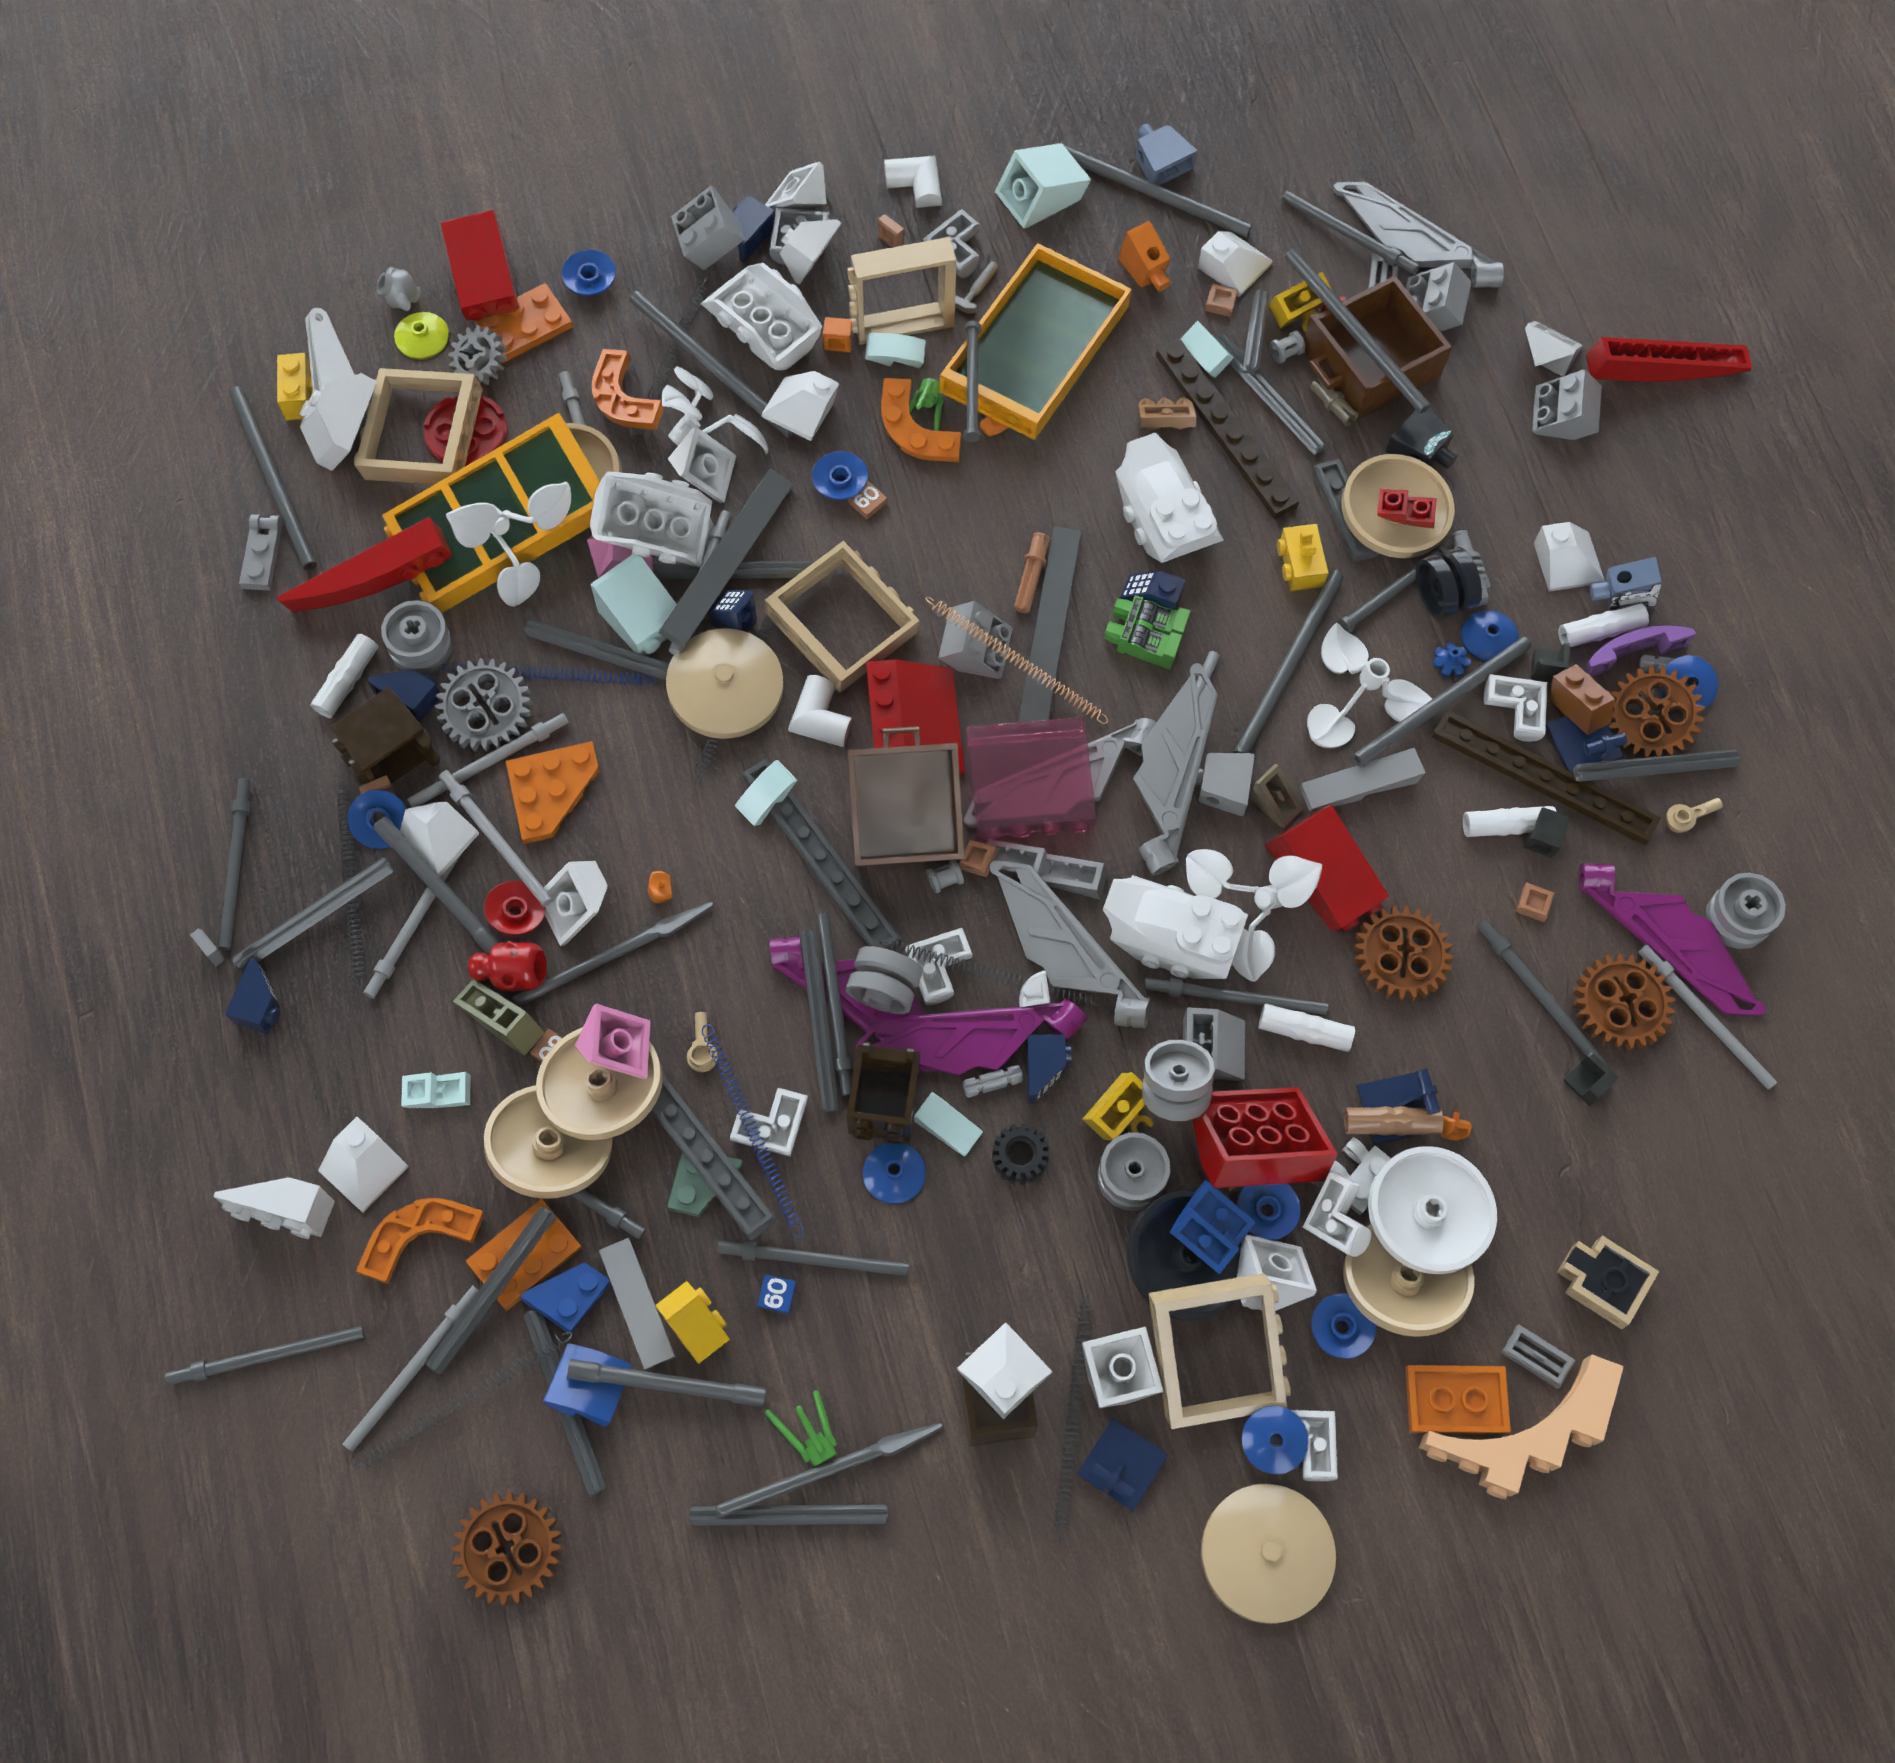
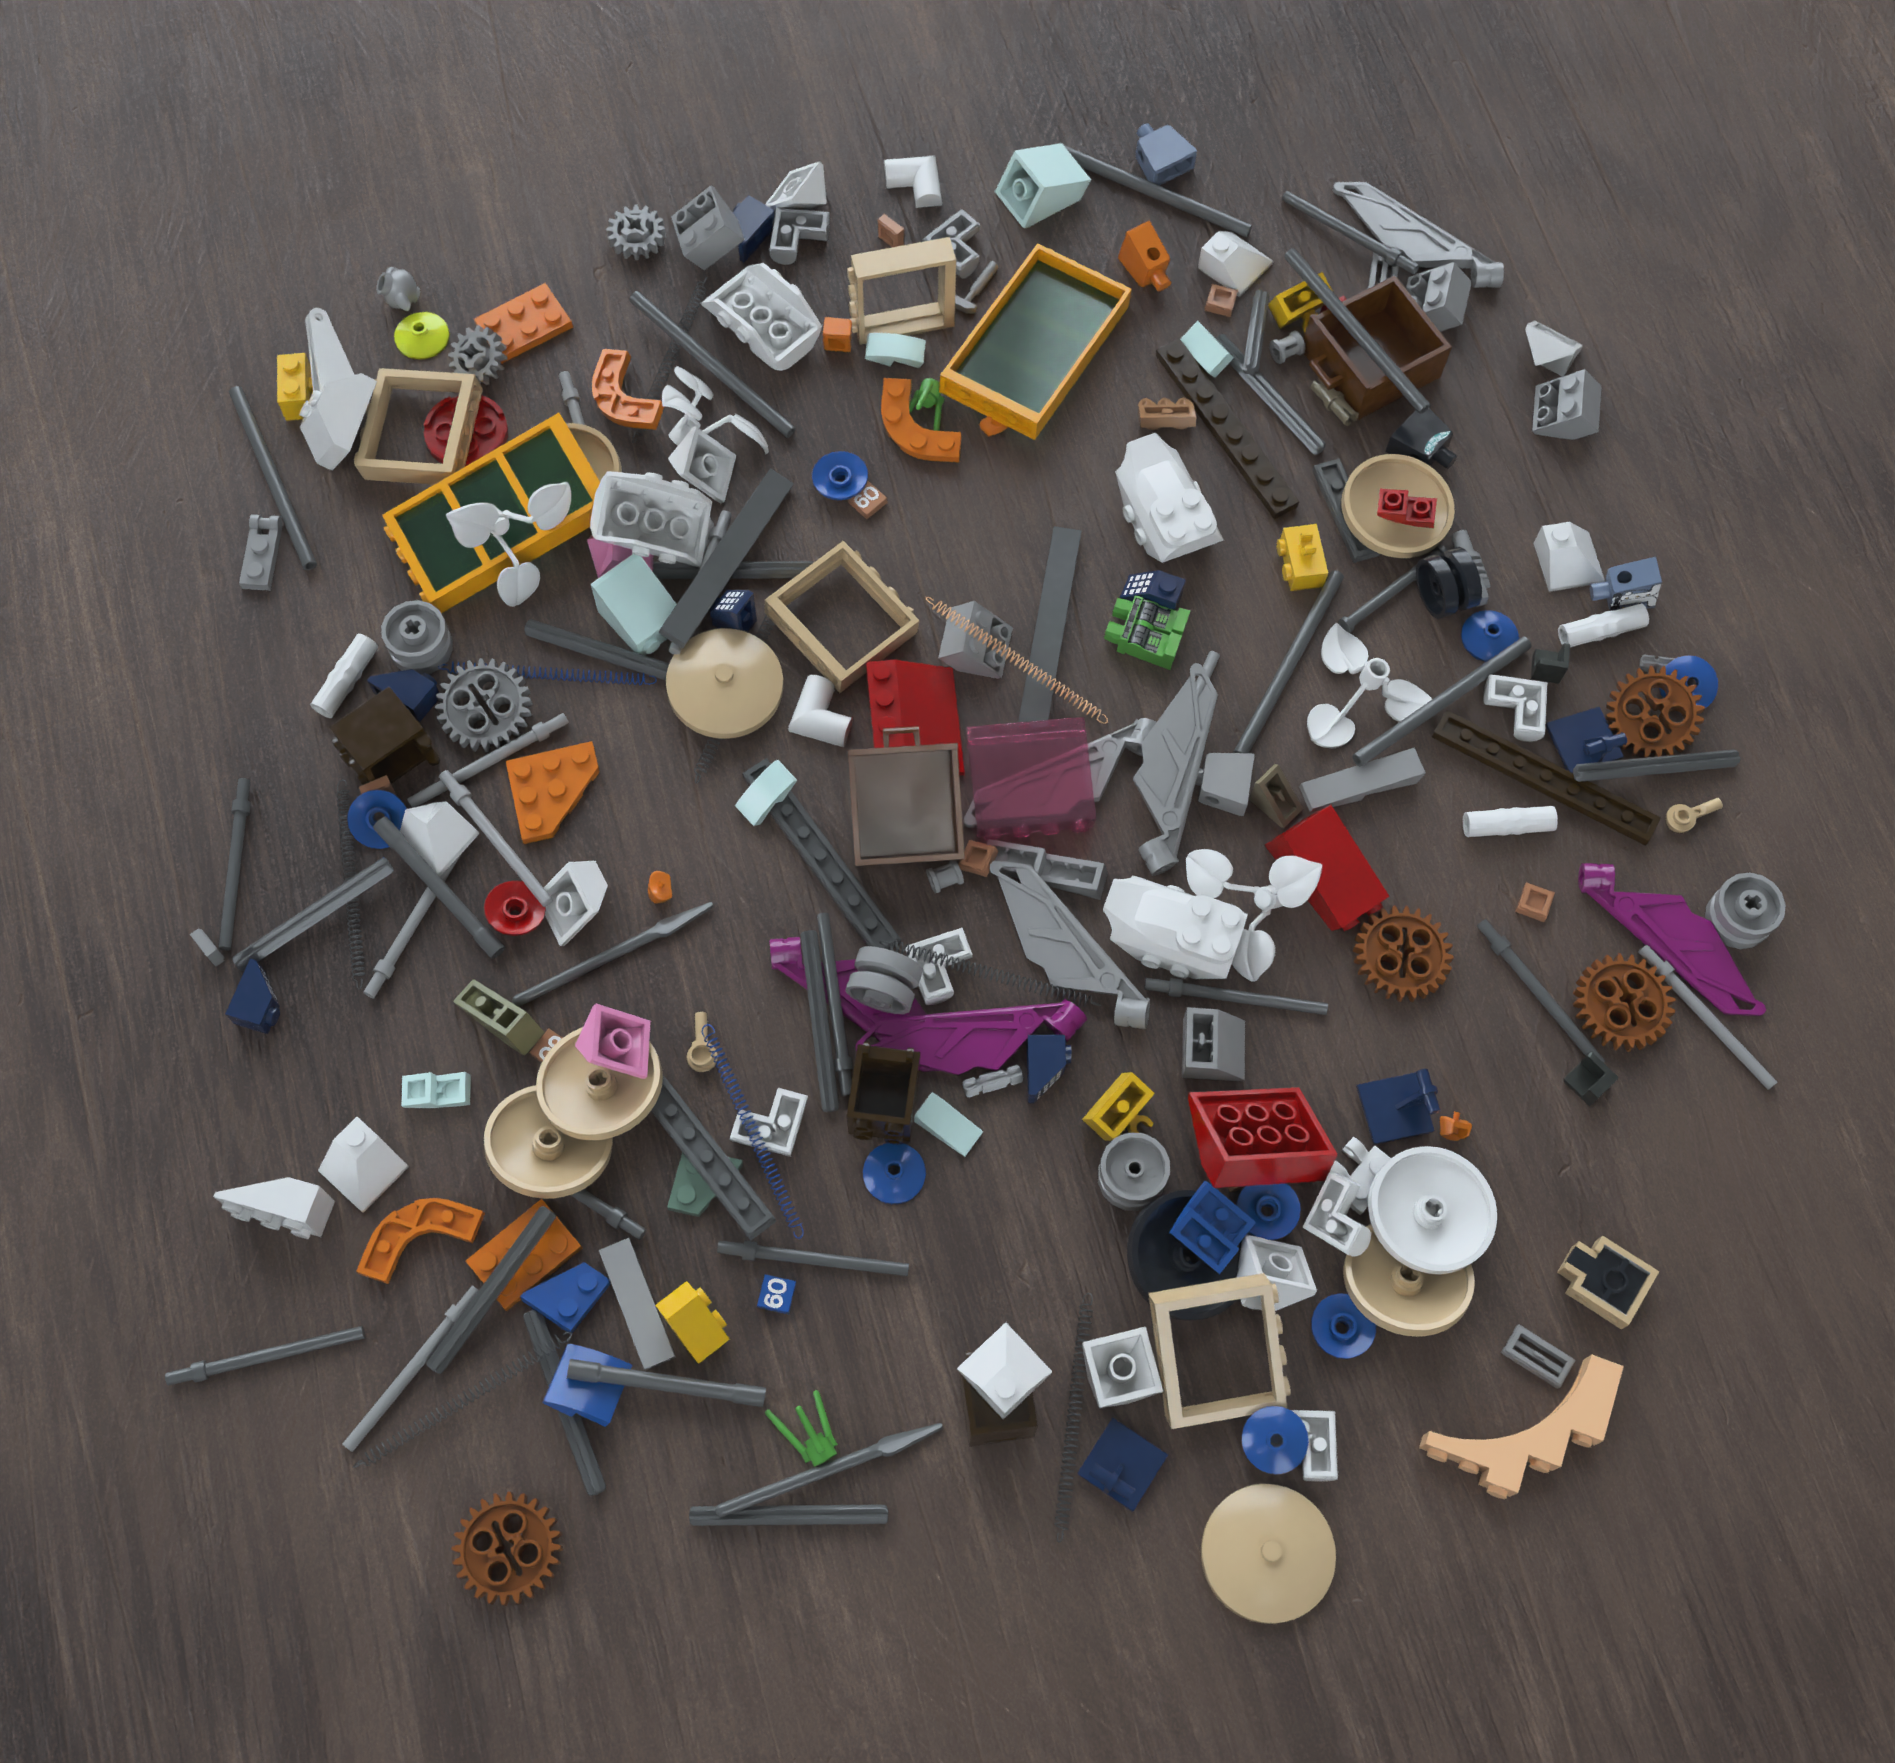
(374, 569): red slope -> none
(480, 265): red slope -> none
(510, 966): red piece -> none
(588, 264): blue dish -> none
(636, 232): none -> light grey gear
(802, 403): white slope -> none
(806, 245): white slope -> none
(972, 432): dark grey bar -> none
(1026, 1136): black tyre -> none
(1034, 562): nougat axle -> none
(1035, 990): white tile -> none
(1178, 1080): light grey wheel -> none
(1306, 1027): white axle -> none
(1392, 1121): medium nougat axle -> none
(1451, 659): blue plant -> none
(1457, 1399): orange plate -> none
(1547, 833): pearl dark grey panel -> none
(1582, 699): dark orange brick -> none
(1664, 360): red slope -> none
(1664, 637): medium lavender slope -> none

